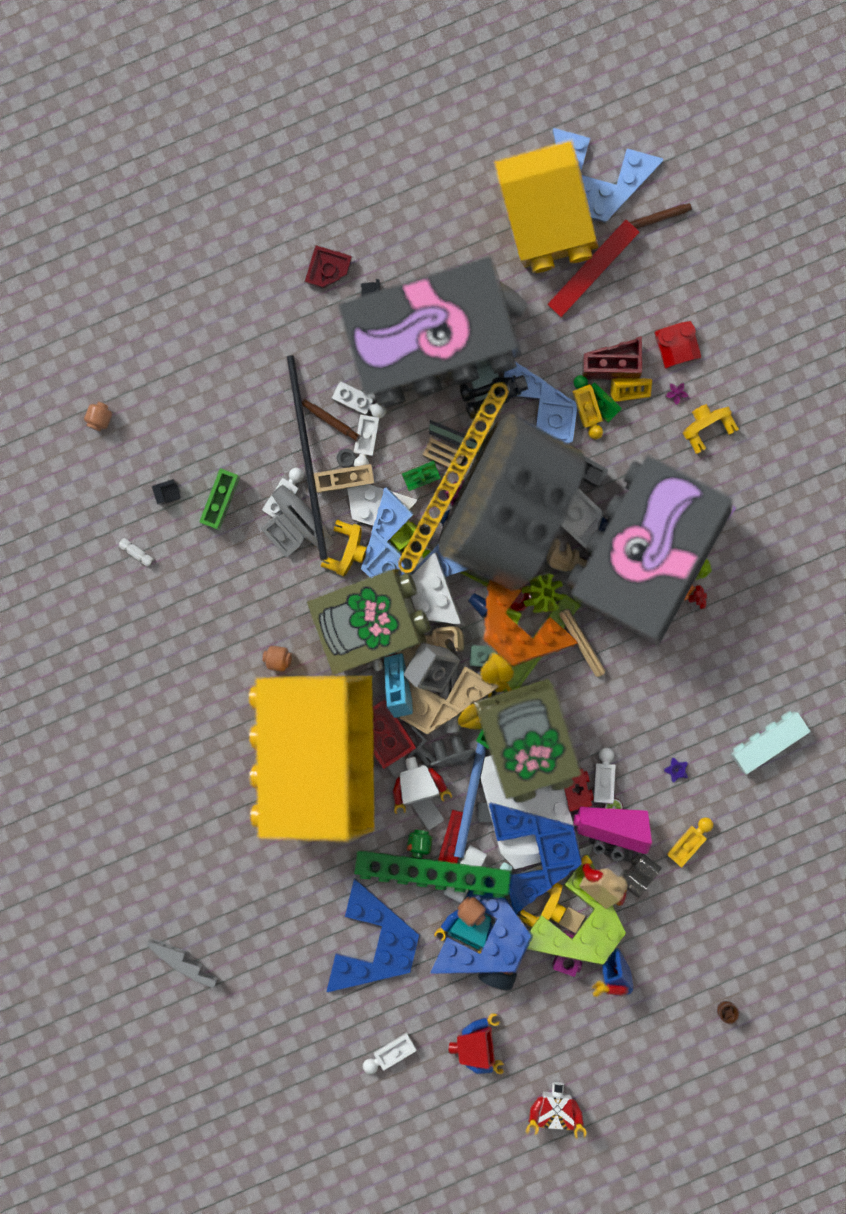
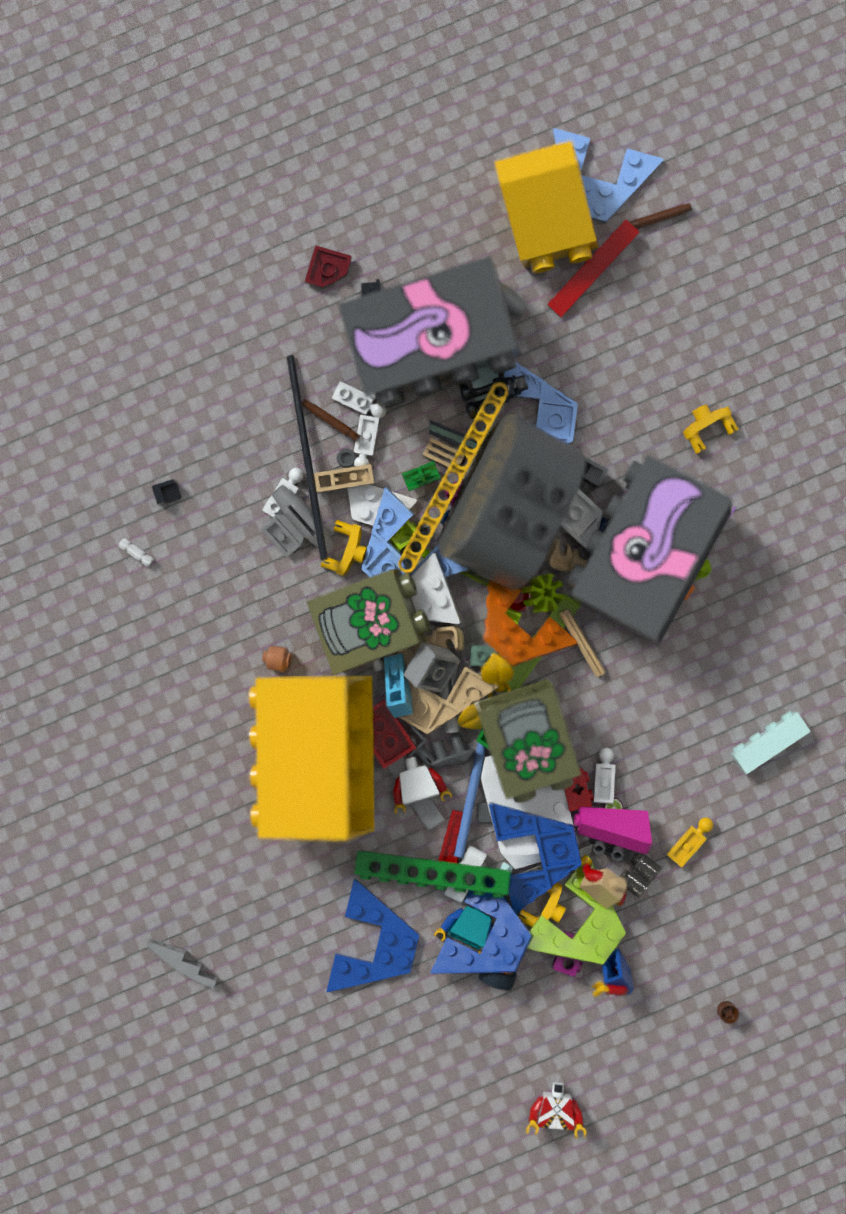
(98, 416): nougat head -> none
(219, 499): bright green brick -> none
(390, 1054): white plate -> none
(419, 843): green head -> none
(471, 912): nougat head -> none
(476, 1047): red torso -> none
(479, 604): dark blue cone -> none
(571, 919): tan tile -> none
(589, 411): yellow plate -> none
(607, 406): green plate -> none
(614, 361): dark red wedge -> none
(619, 385): yellow slope -> none
(676, 392): magenta plant -> none
(677, 344): red slope -> none
(681, 772): dark purple plate -> none
(698, 597): red plant -> none

